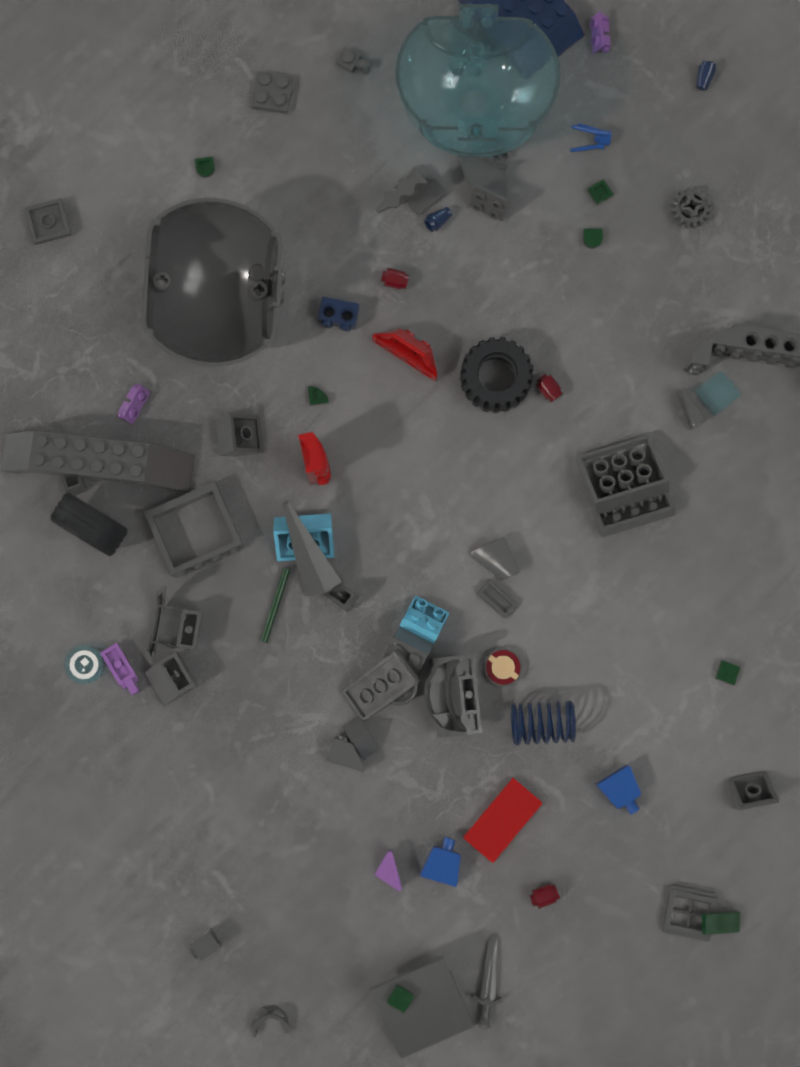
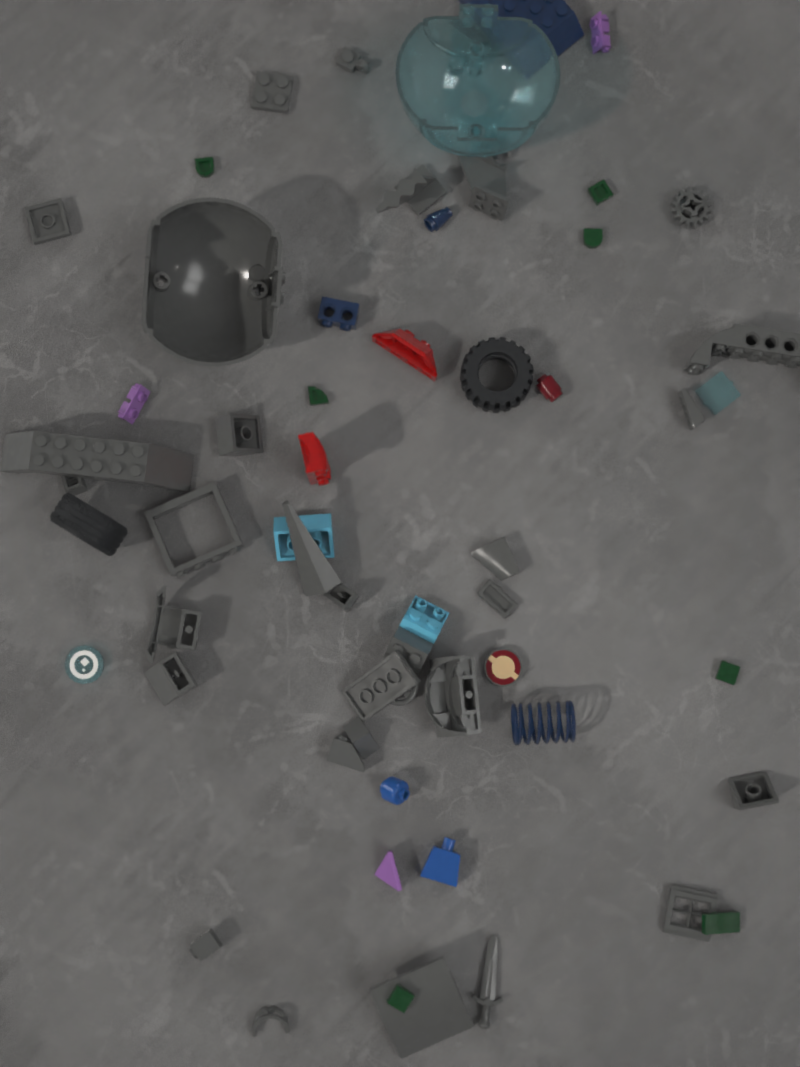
(121, 668): medium lavender hinge -> none
(275, 605): dark green bar -> none
(394, 790): none -> blue head
(395, 278): dark red brick -> none
(502, 820): red tile -> none
(544, 896): dark red brick -> none
(601, 136): blue plant -> none
(621, 789): blue torso -> none
(626, 485): dark grey slope -> none
(705, 74): dark blue cone -> none

